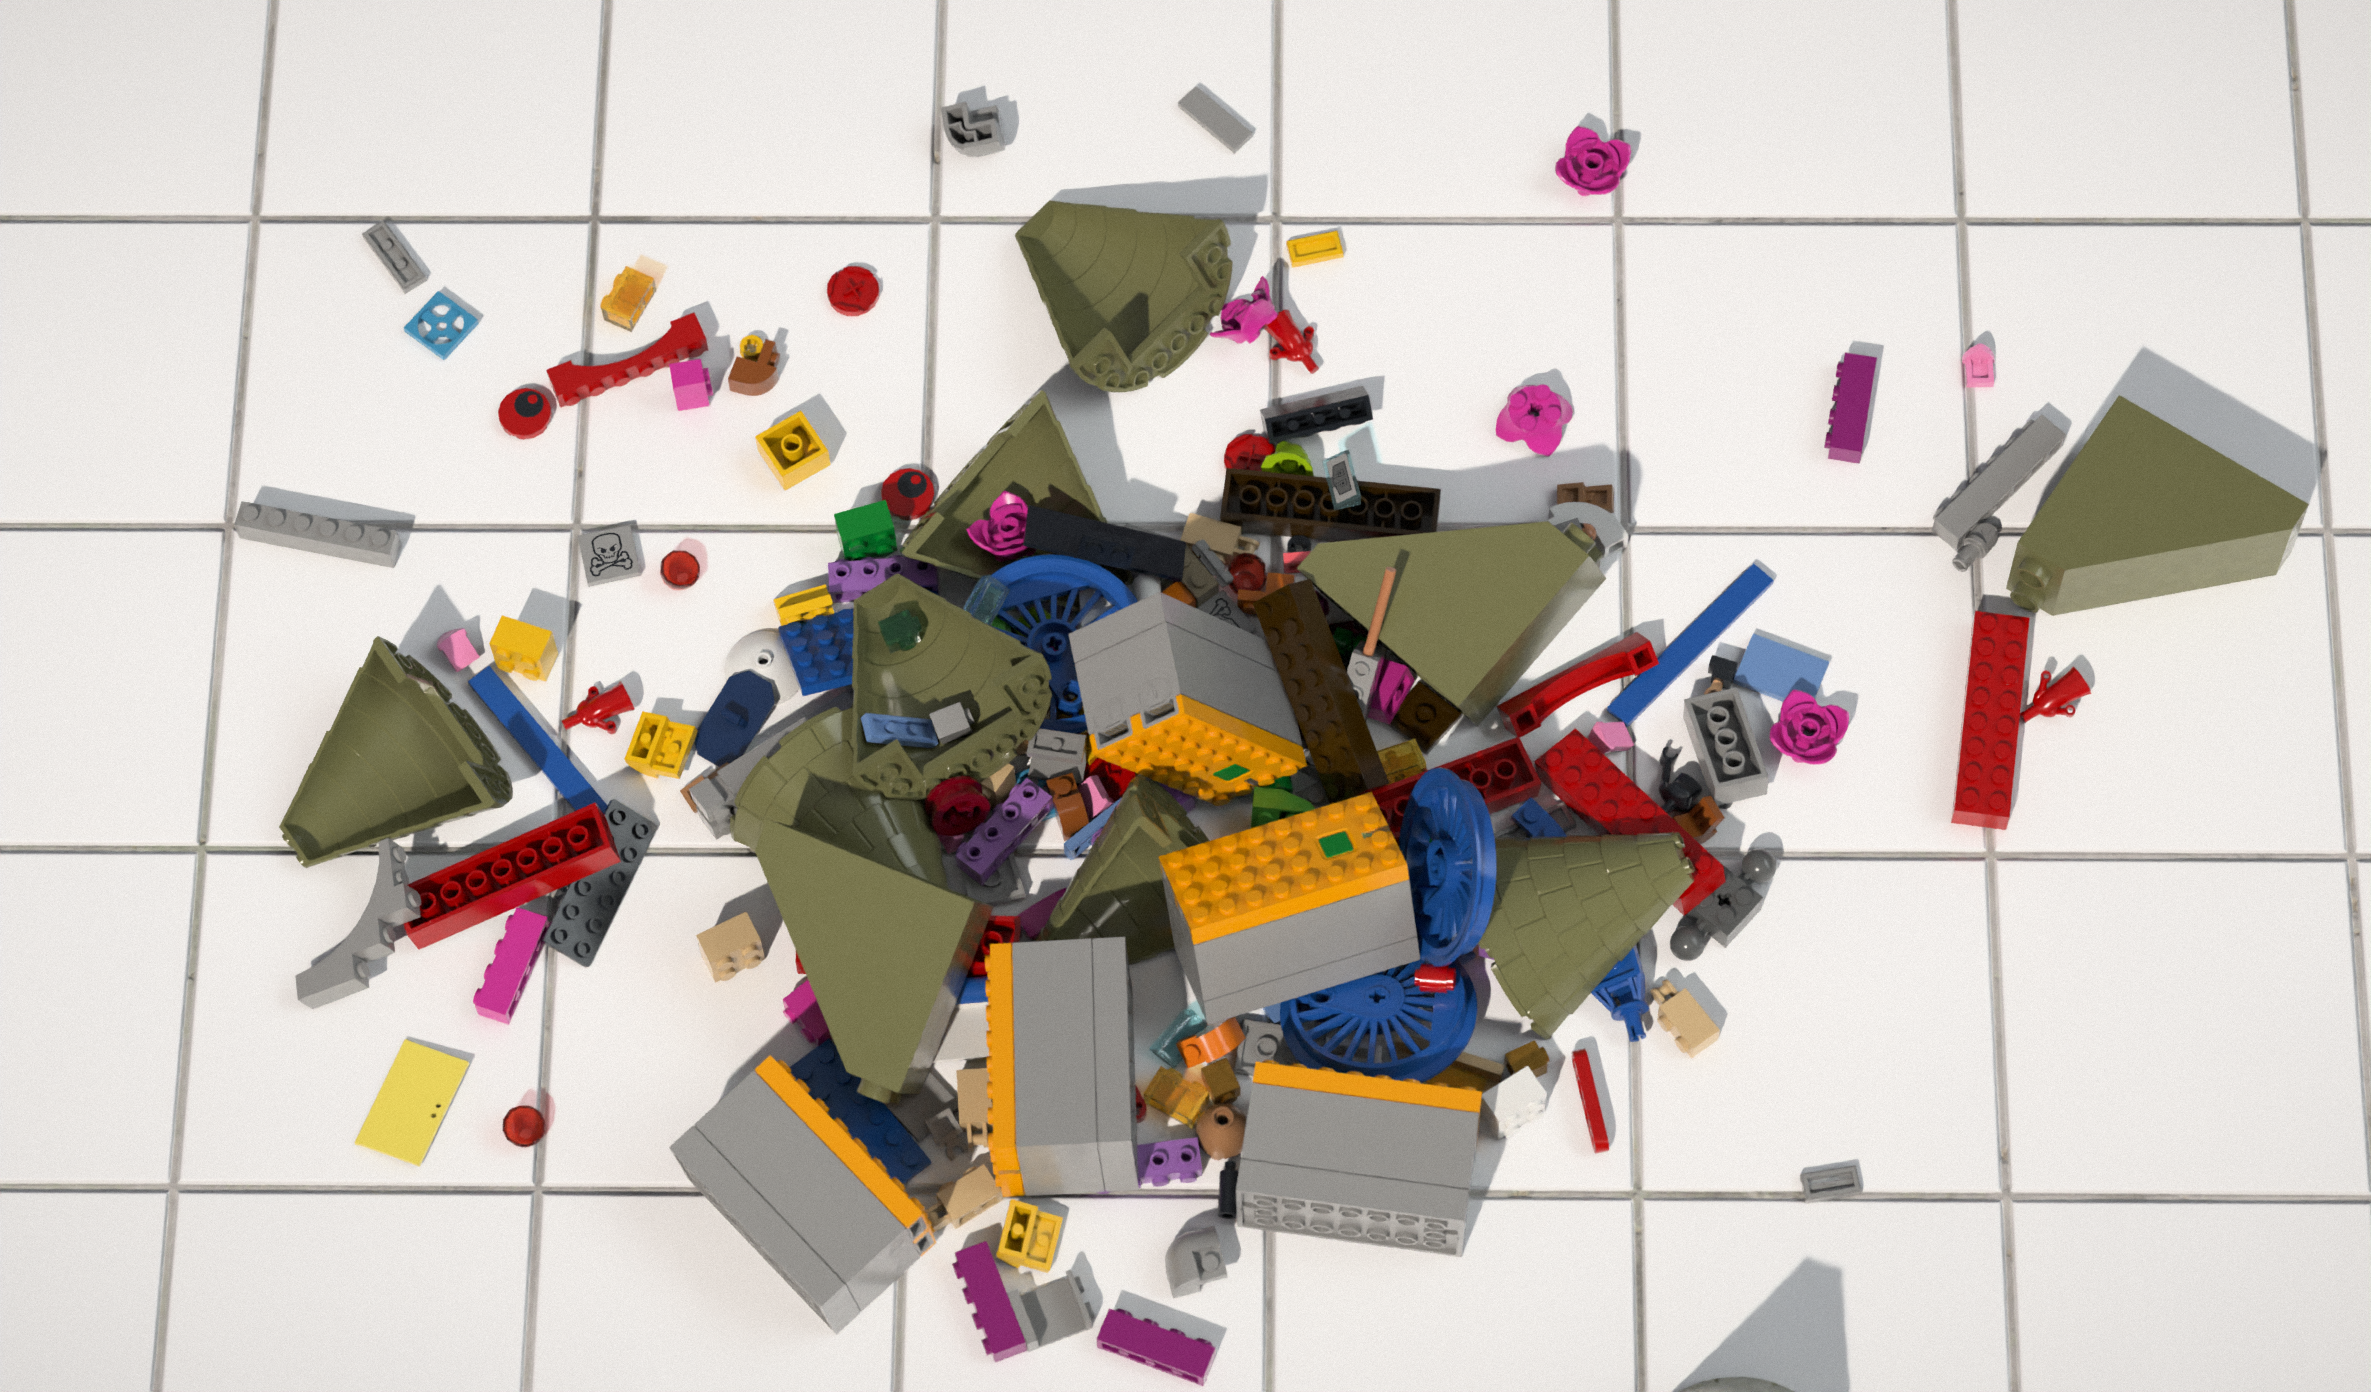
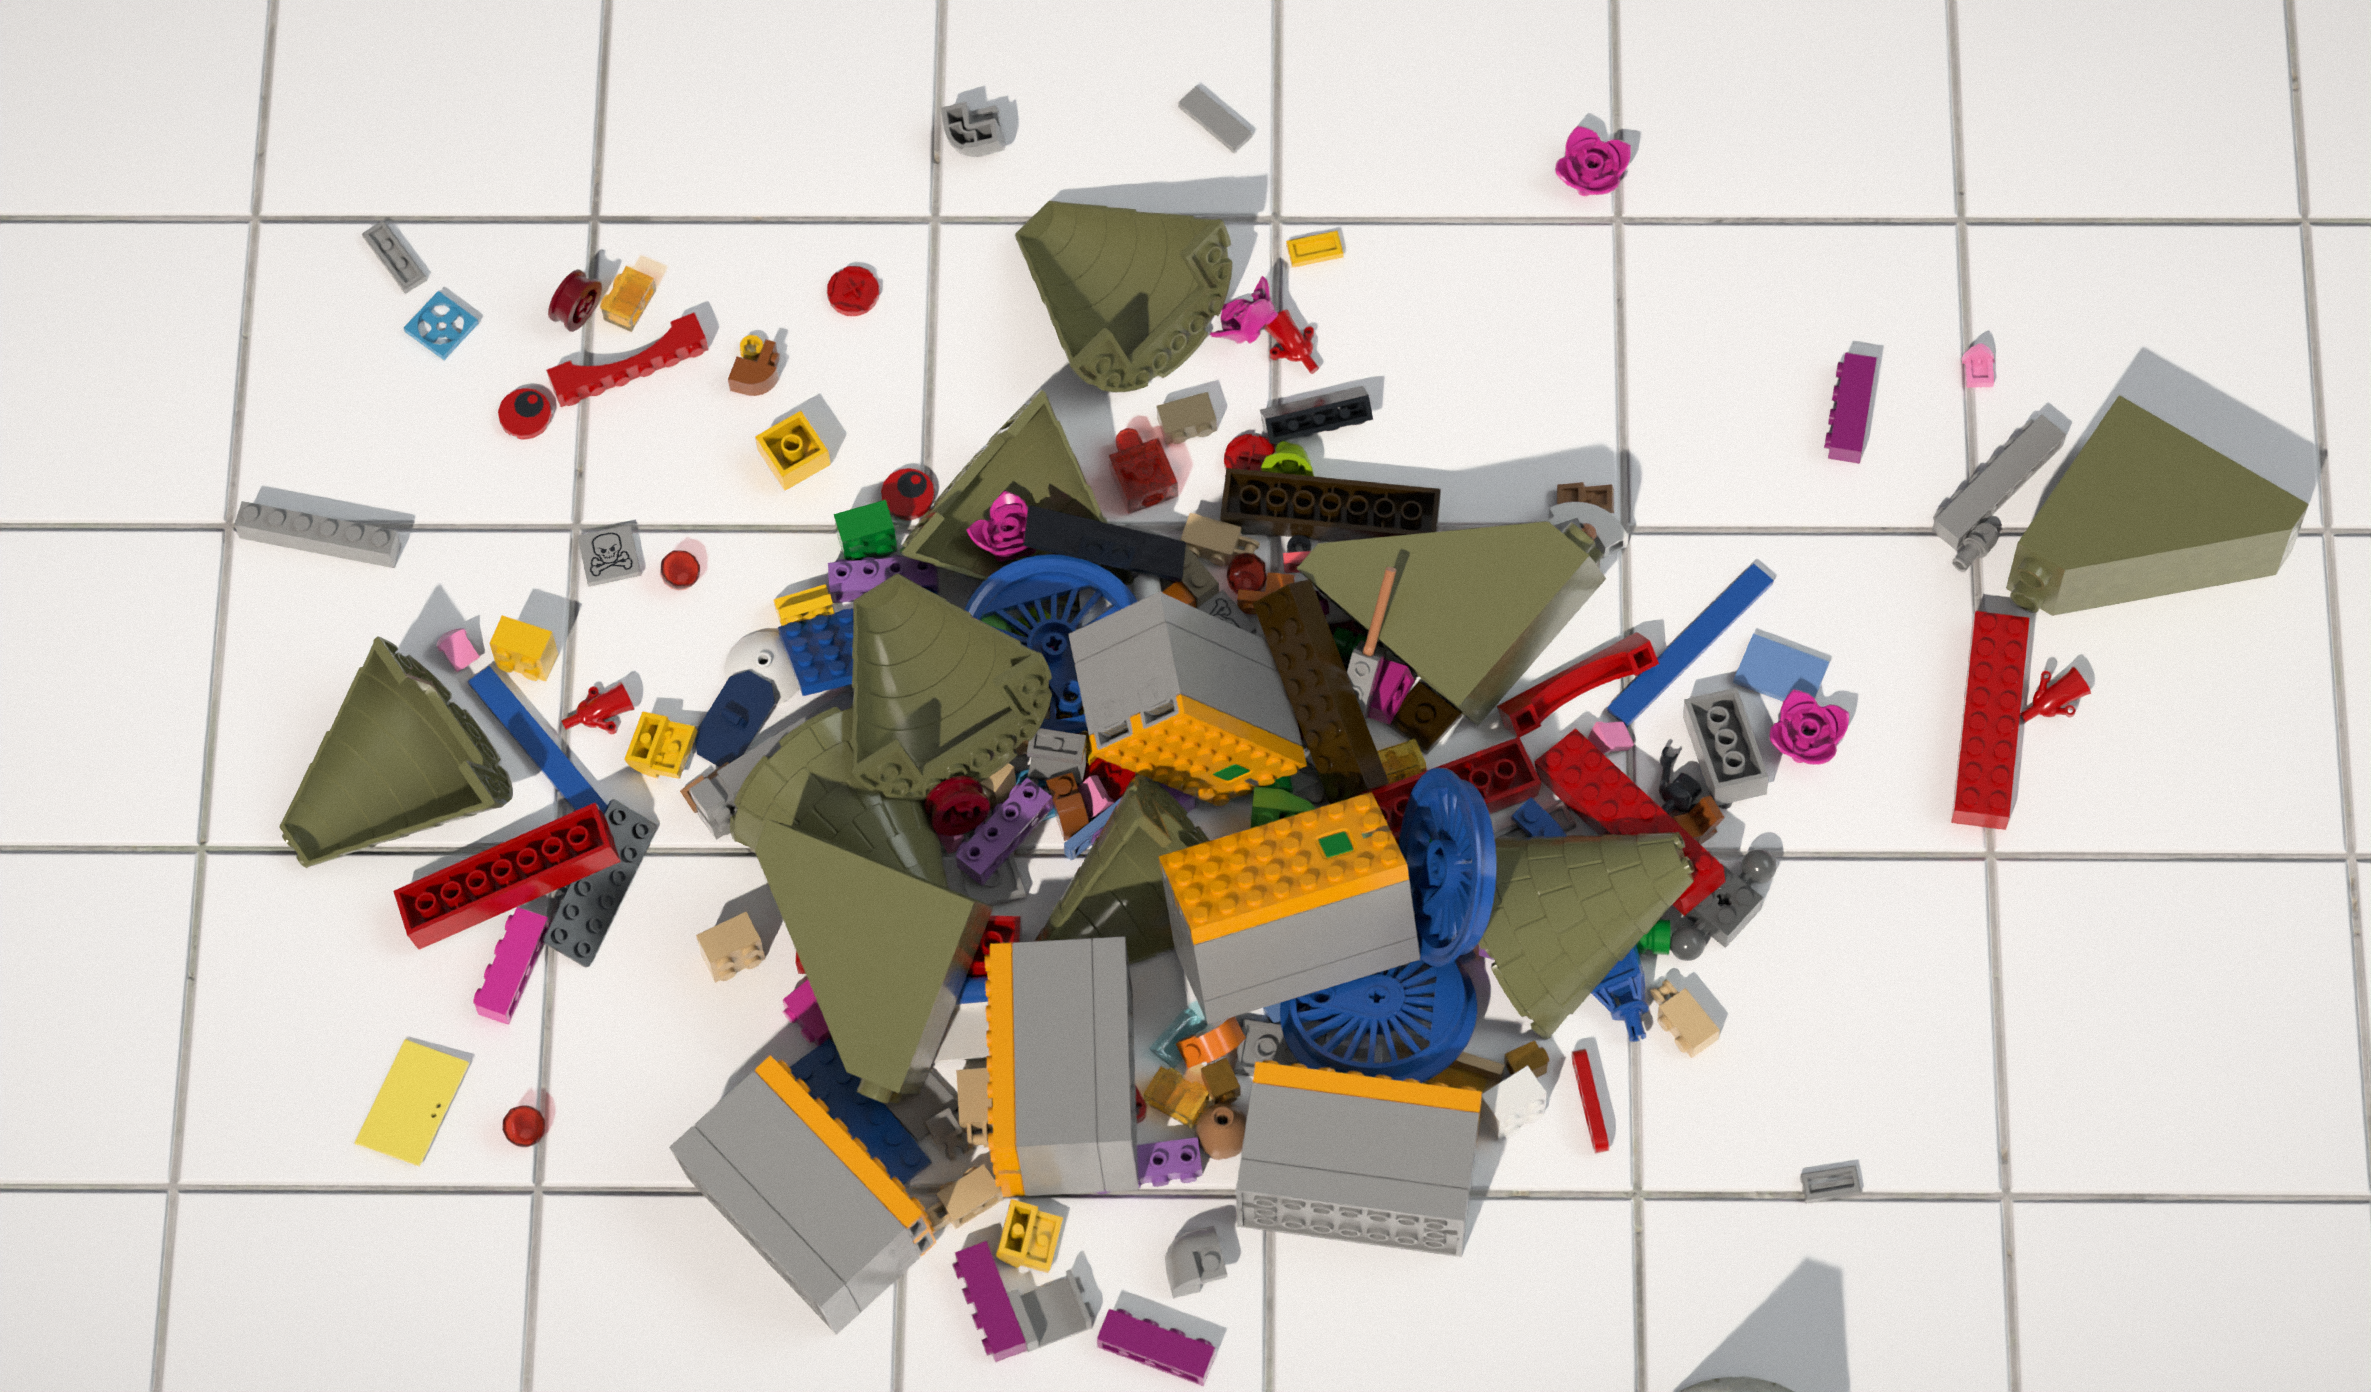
(372, 938): light grey arch -> none
(575, 300): none -> dark red wheel
(690, 384): dark pink brick -> none
(900, 631): clear green brick -> none
(907, 730): medium blue tile -> none
(952, 722): light grey brick -> none
(986, 599): clear light blue slope -> none
(1038, 914): dark pink slope -> none
(1141, 471): none -> clear red brick
(1186, 418): none -> dark tan brick
(1212, 563): light grey axle -> none
(1227, 1191): black cylinder -> none
(1342, 480): slope -> none
(1435, 978): red brick -> none
(1541, 432): dark pink brick -> none
(1656, 939): none -> green wheel
(1722, 673): black piece -> none

